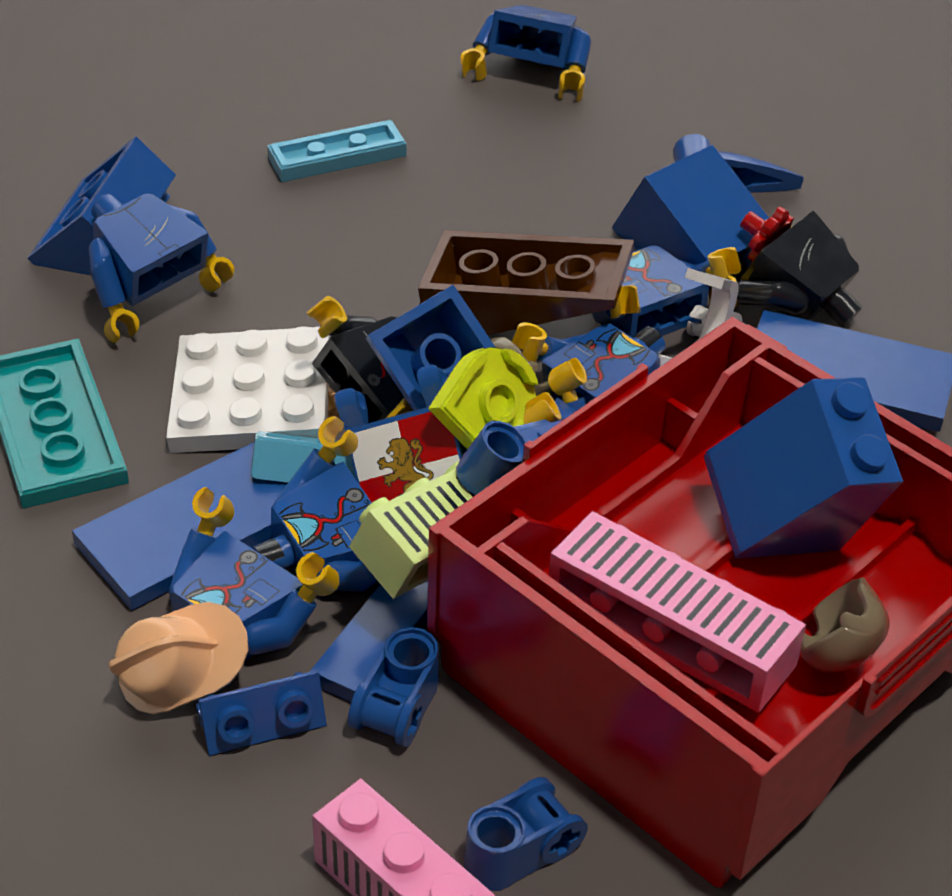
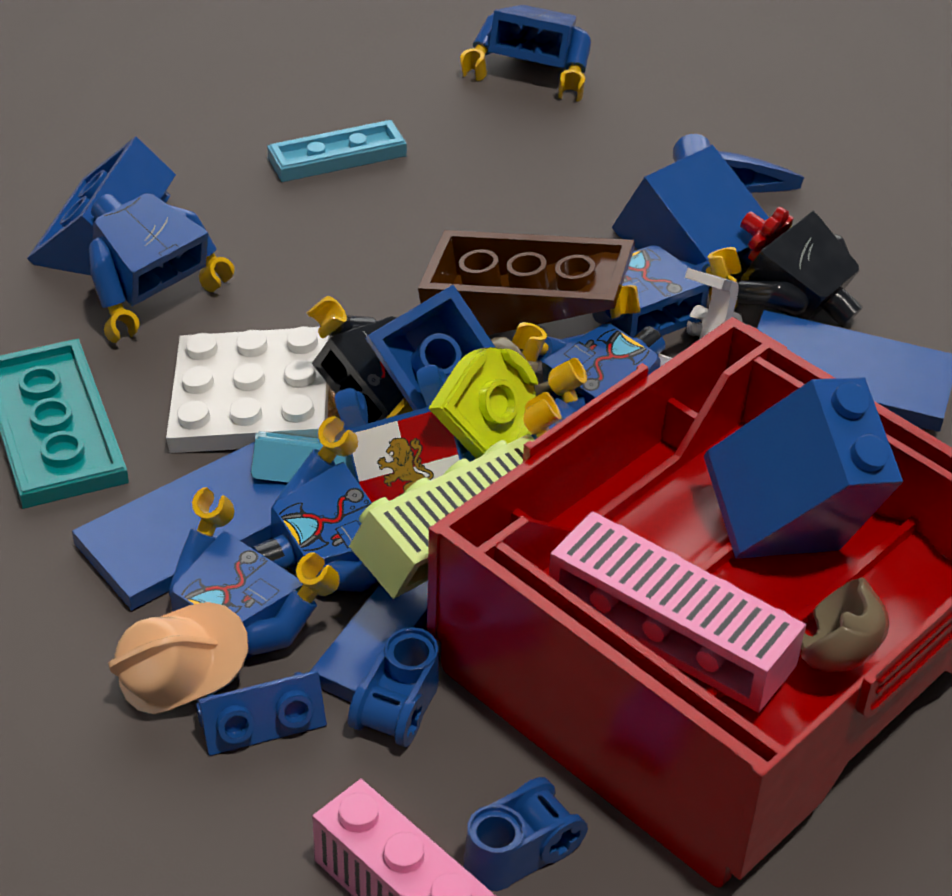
(496, 452): blue piece -> none

